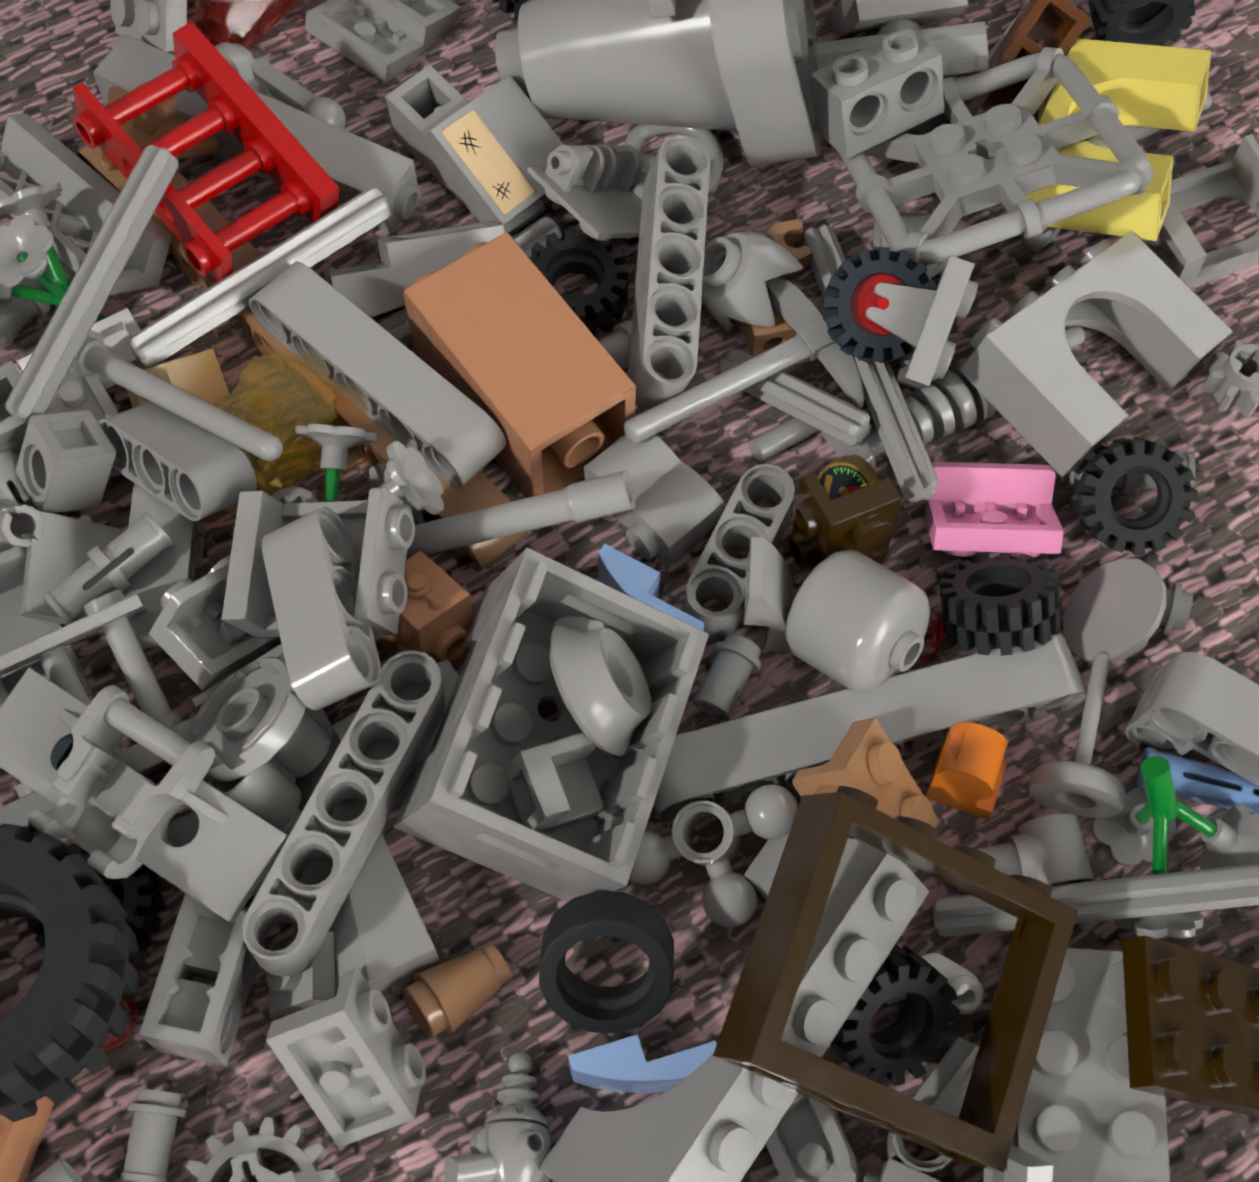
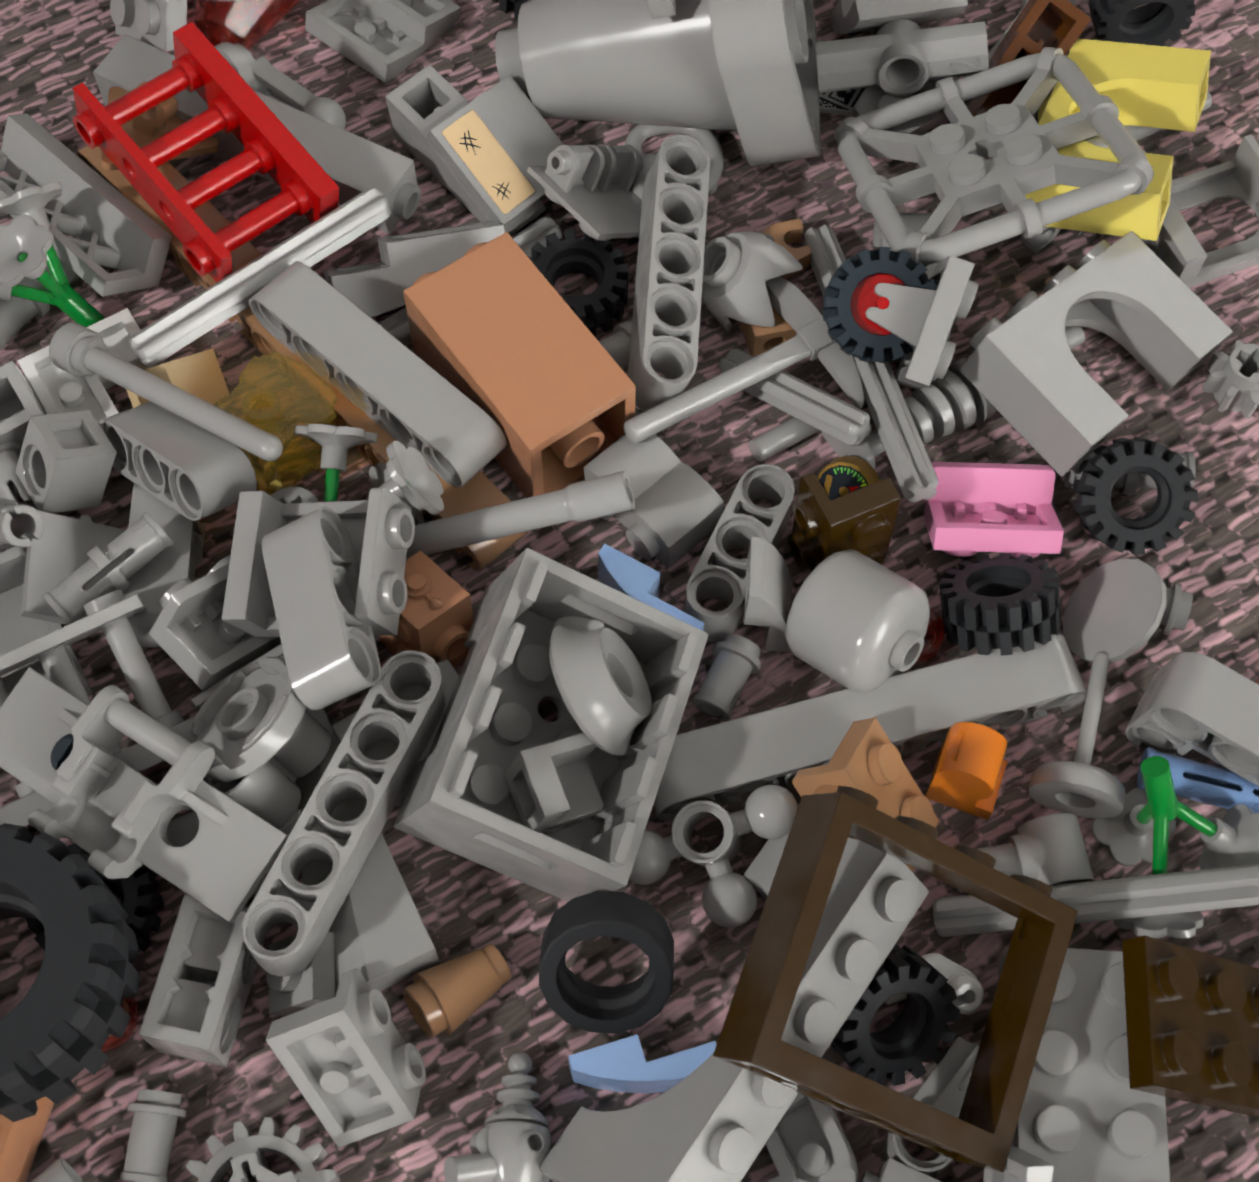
(92, 284): light grey axle -> none
(878, 92): light grey brick -> none

